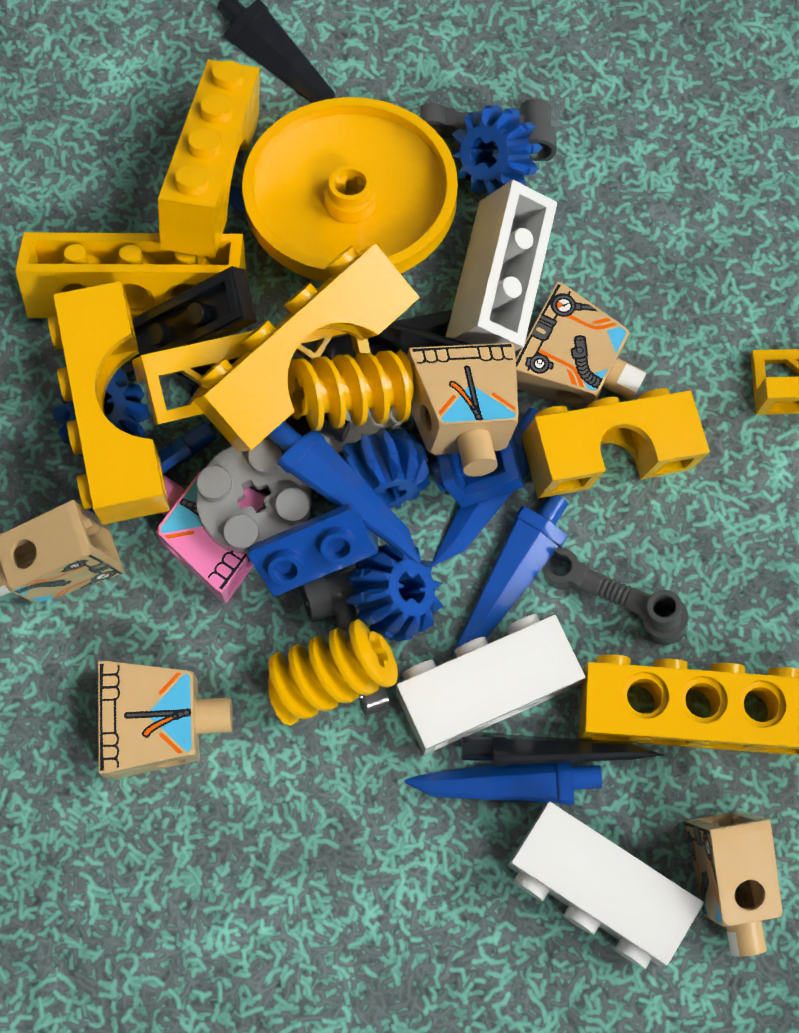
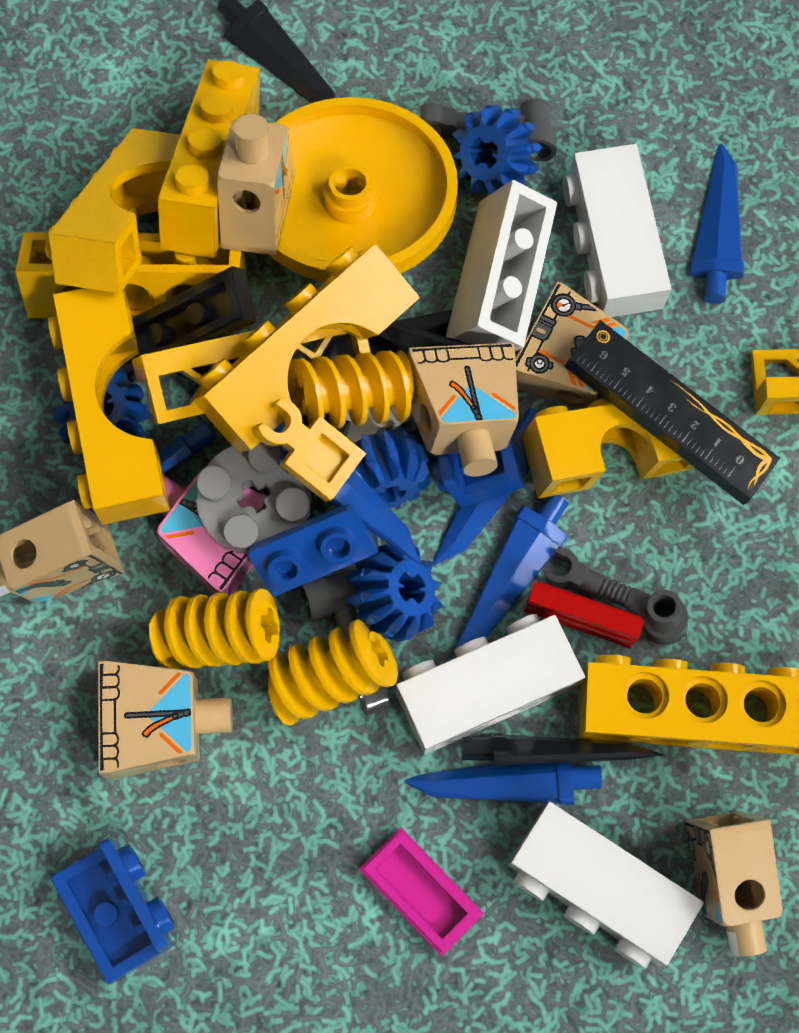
(98, 234): none -> yellow arch
(113, 909): none -> blue bracket
(216, 630): none -> yellow piece
(258, 162): none -> tan torso
(317, 453): none -> yellow plate
(421, 891): none -> dark pink tile
(584, 614): none -> red tile
(616, 231): none -> white brick
(672, 412): none -> black tile
(719, 237): none -> blue bar

